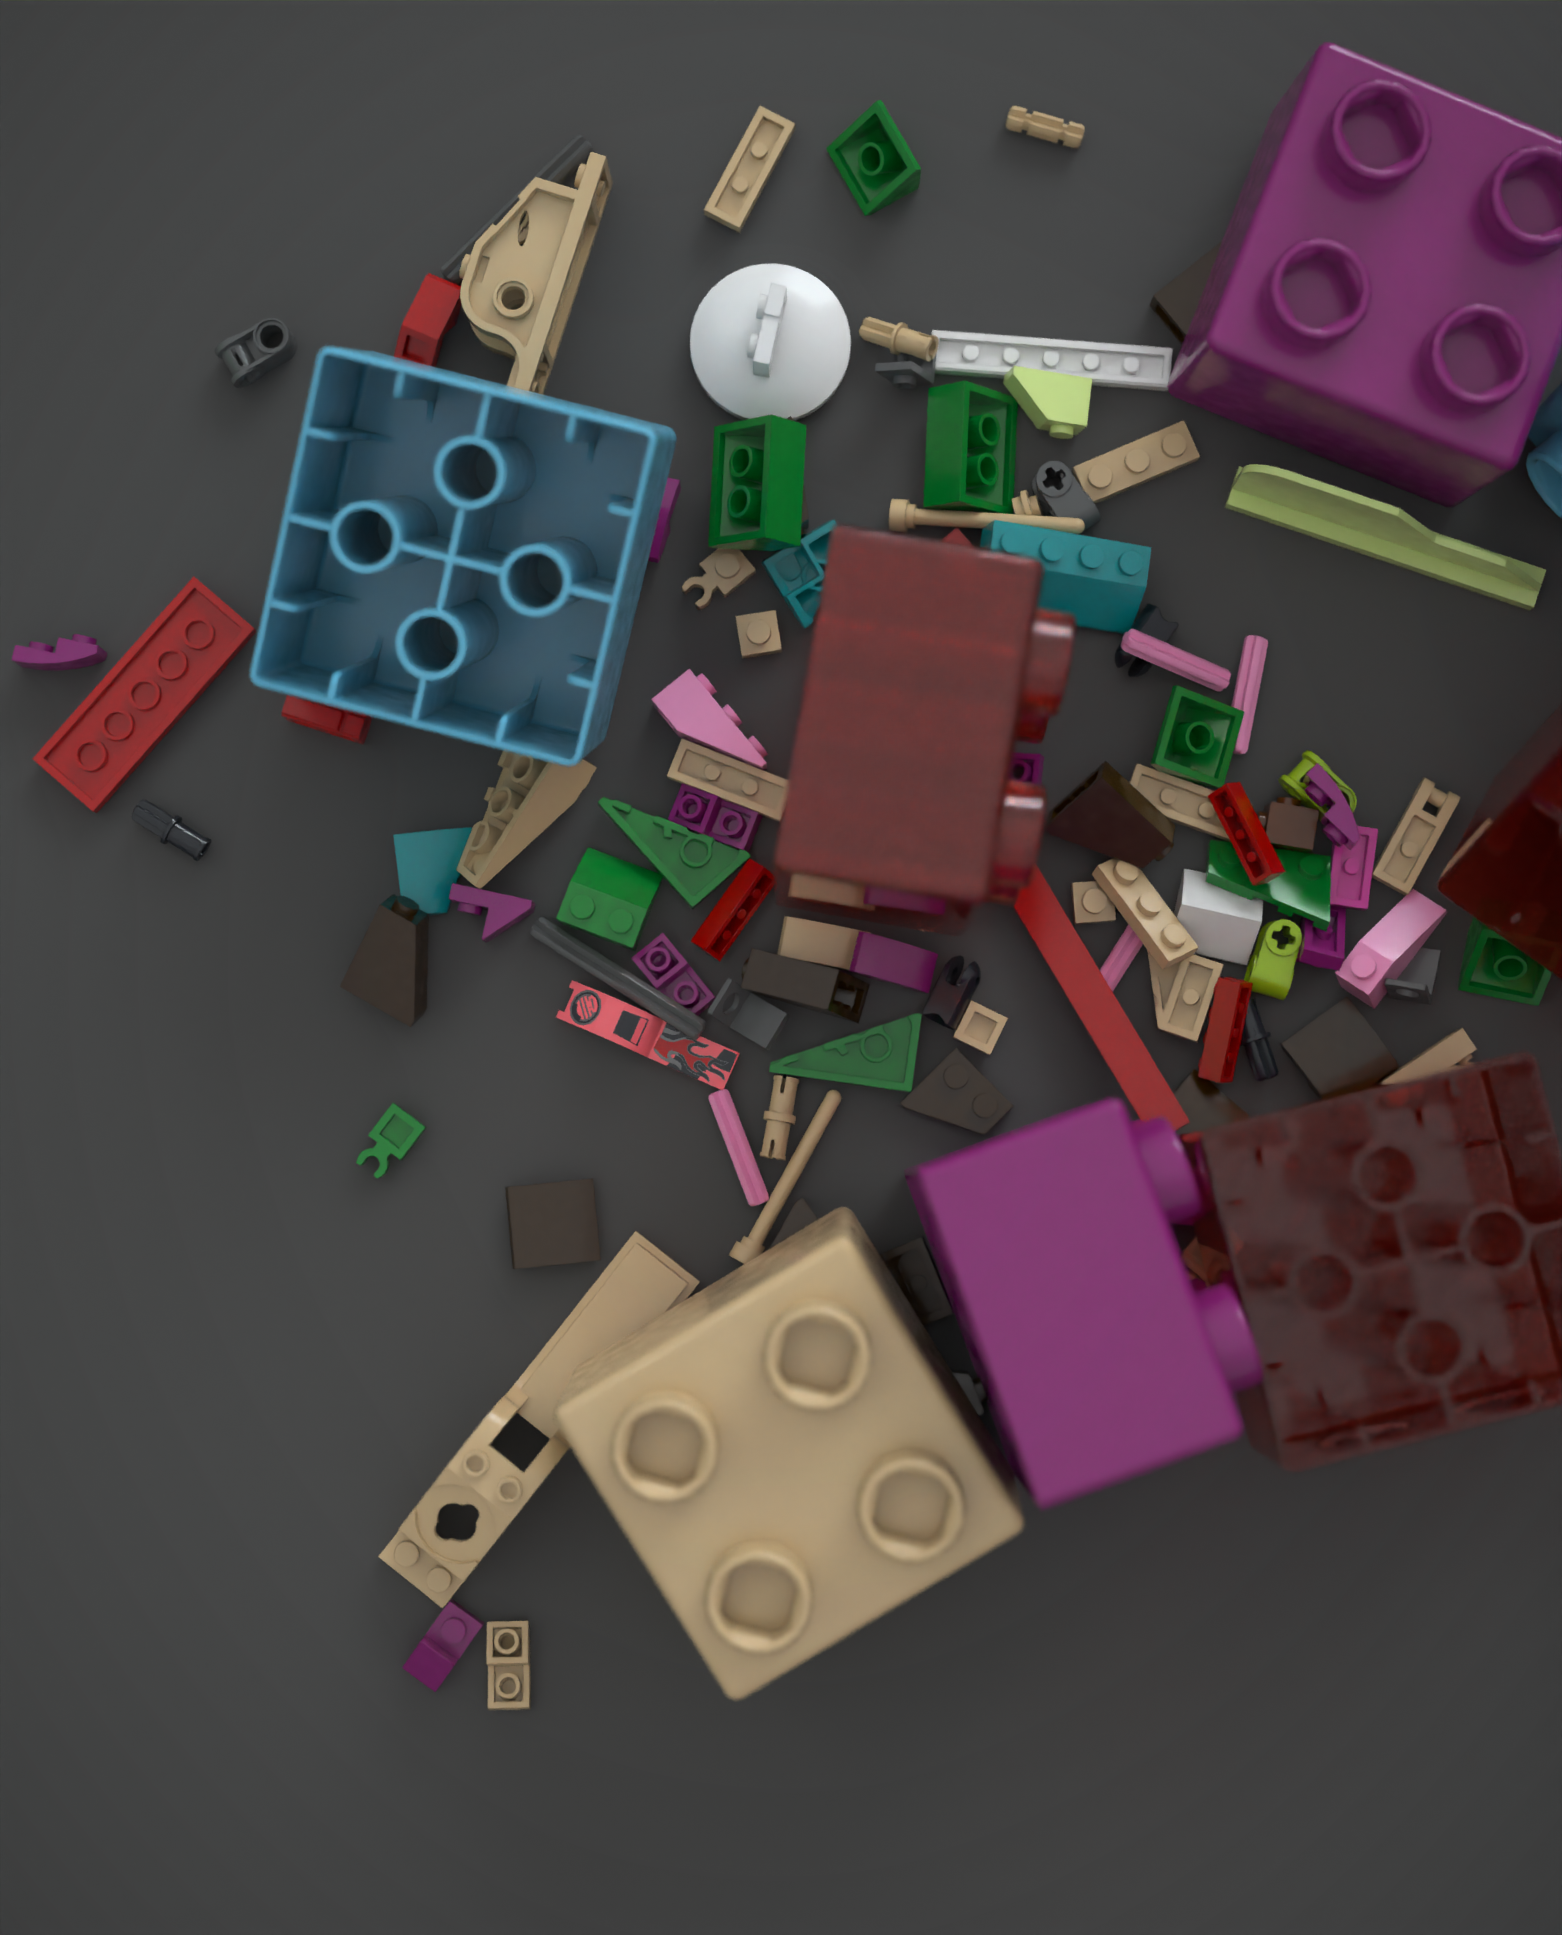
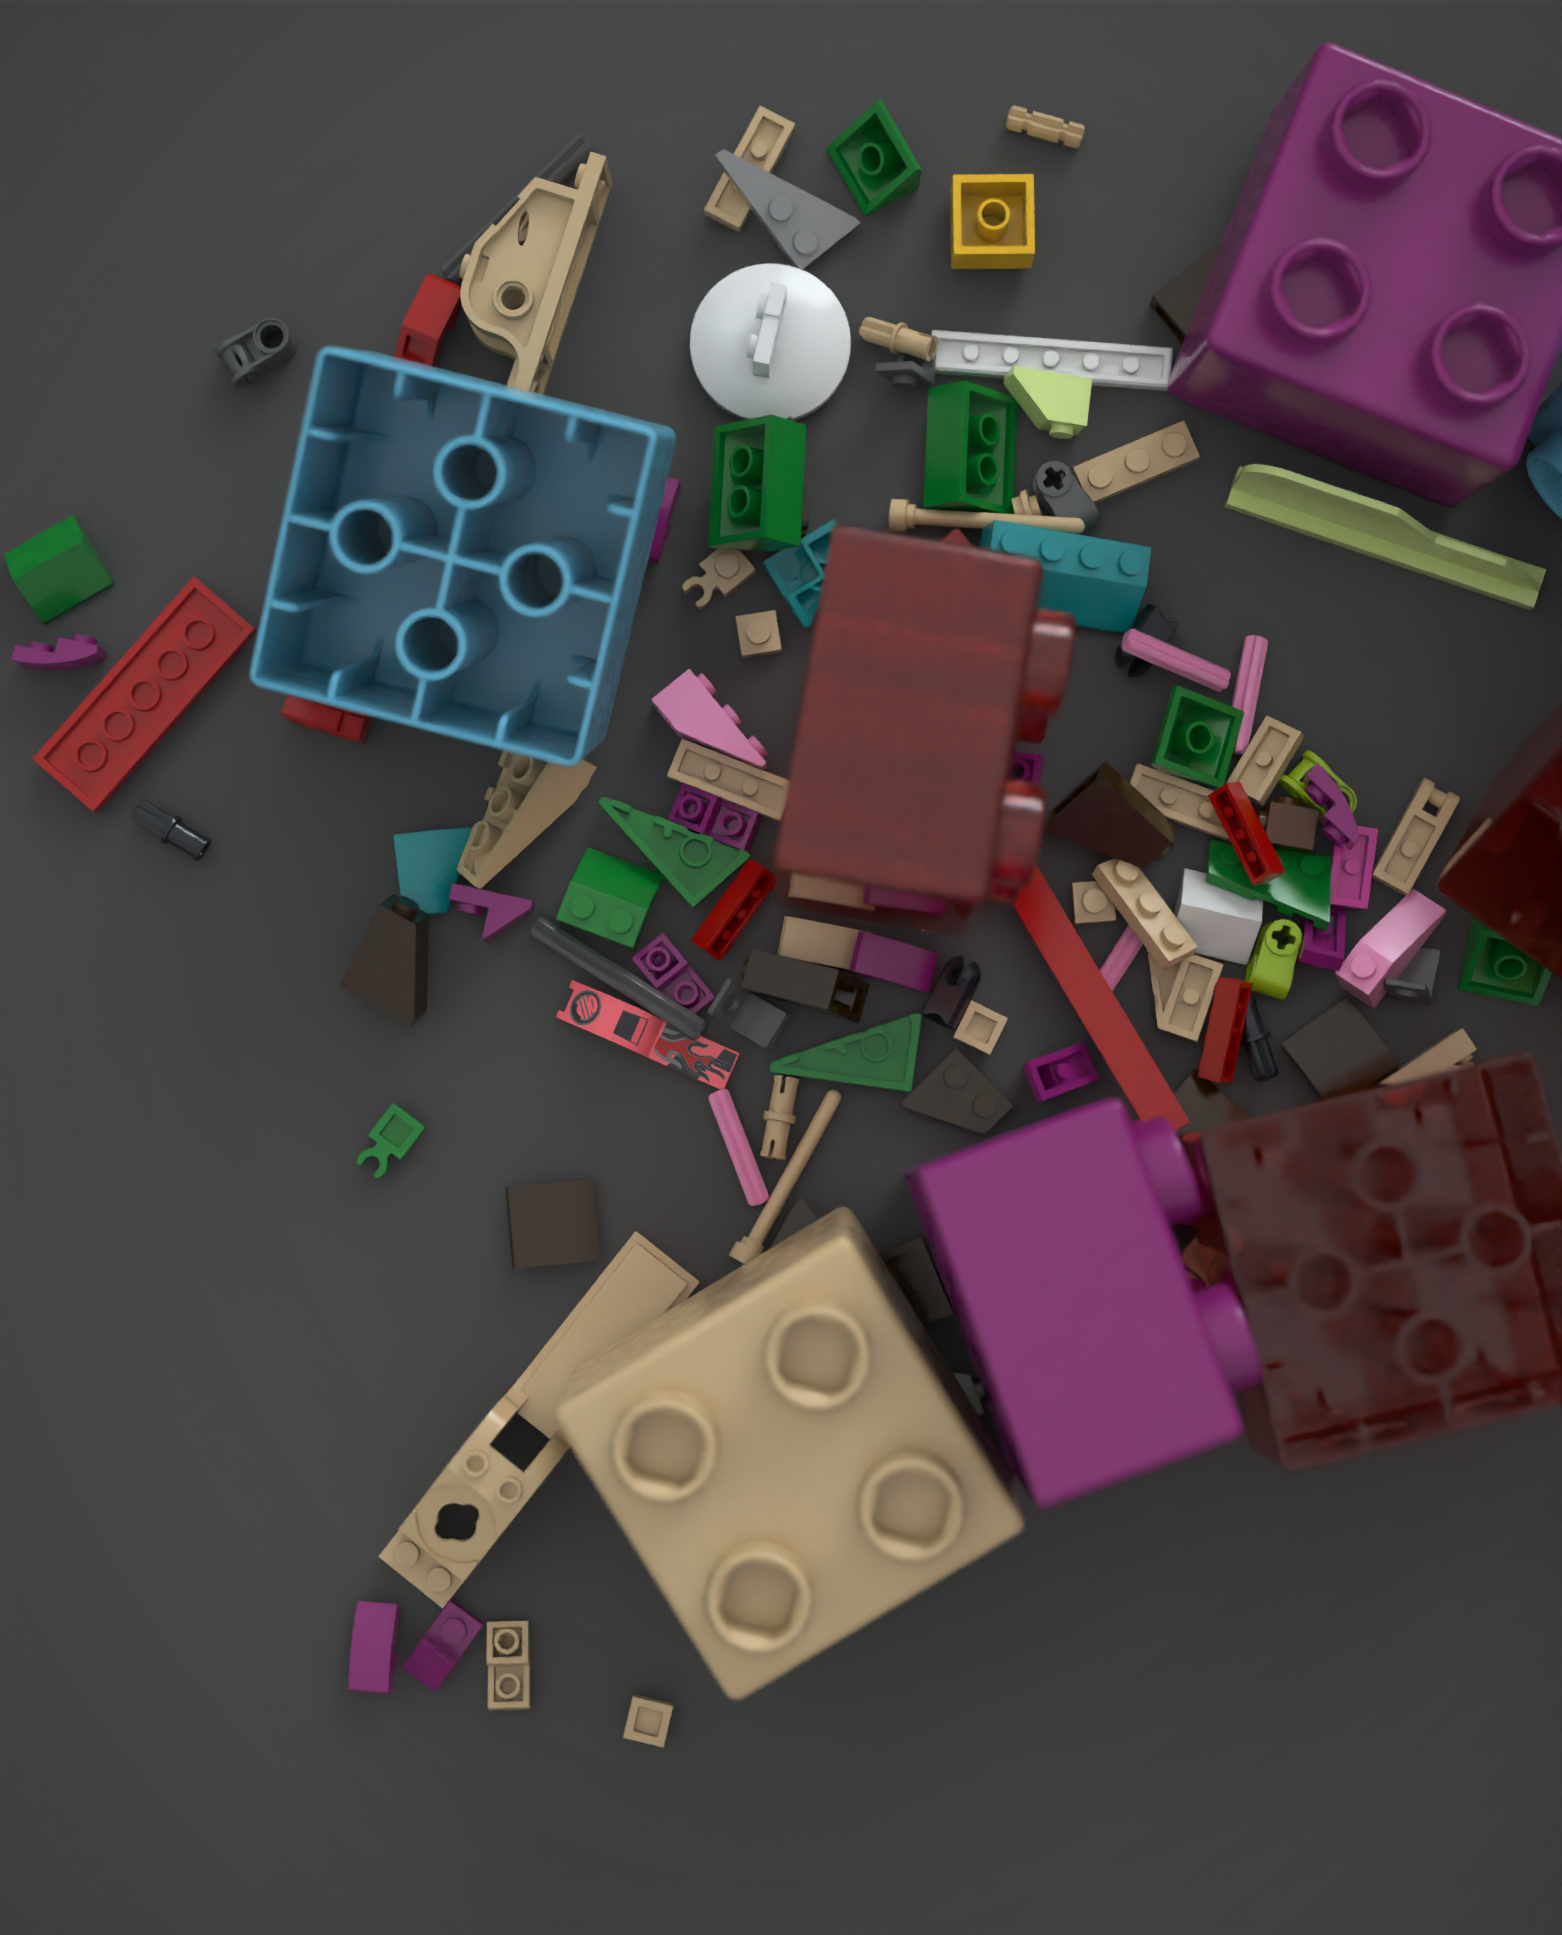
(57, 570): none -> green slope
(372, 1647): none -> magenta slope
(648, 1720): none -> tan plate
(794, 219): none -> light grey wing
(992, 221): none -> yellow brick
(1060, 1071): none -> magenta slope
(1266, 759): none -> tan plate

